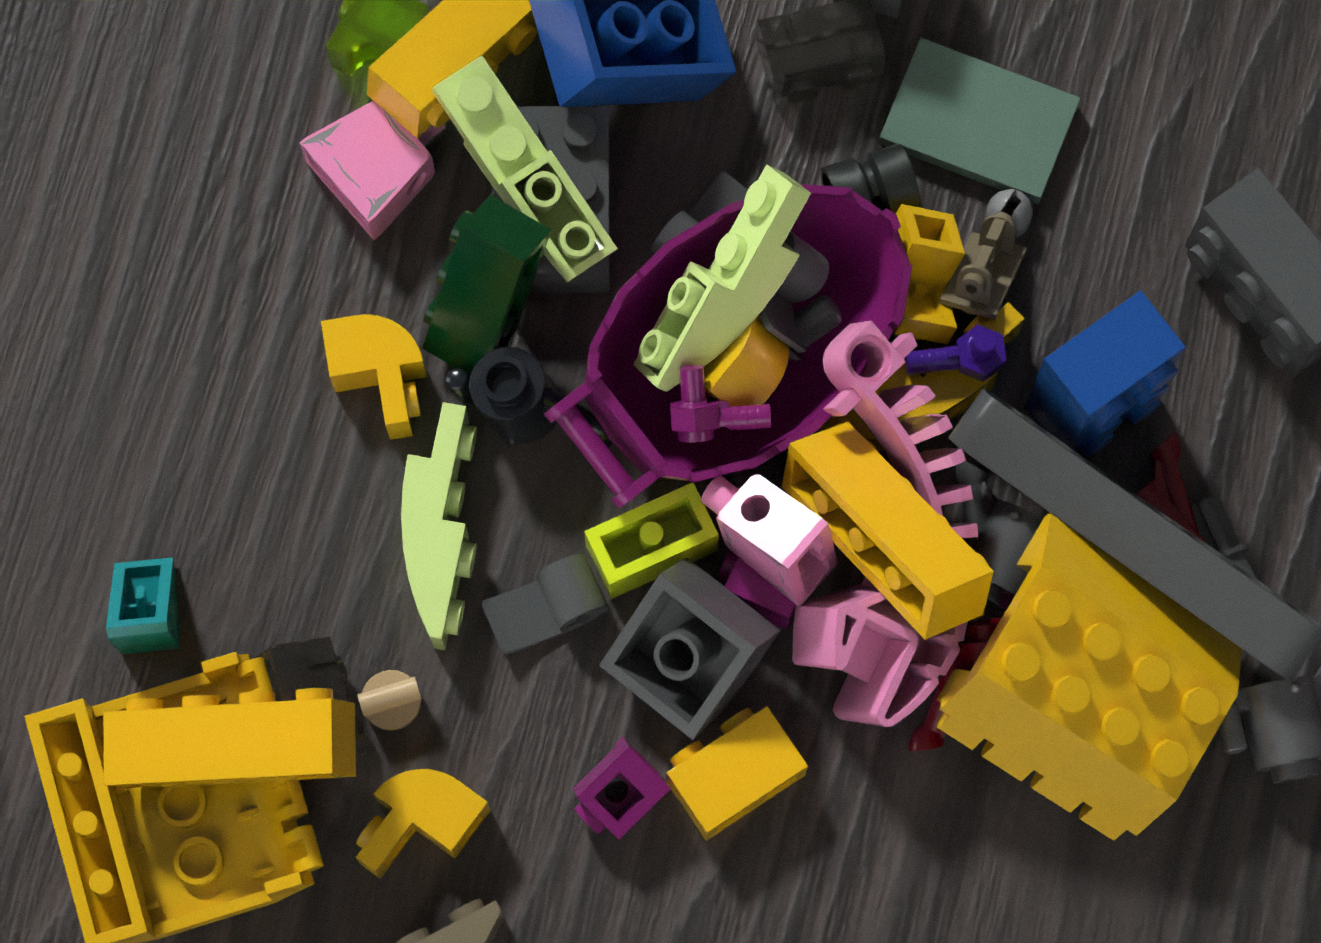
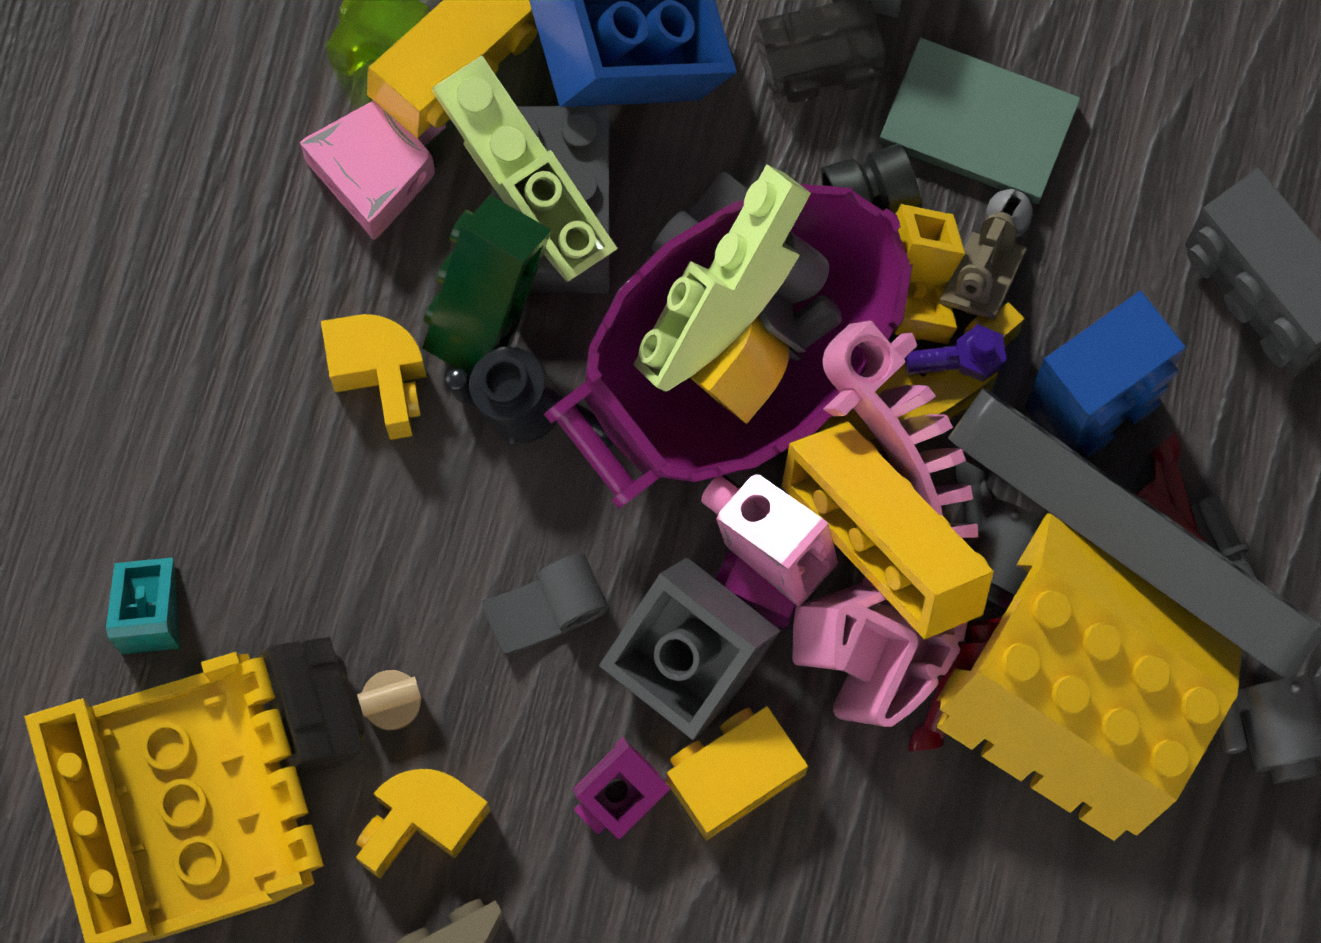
(229, 741): yellow brick -> none
(433, 546): yellowish green slope -> none
(651, 540): neon yellow brick -> none
(698, 416): magenta piece -> none

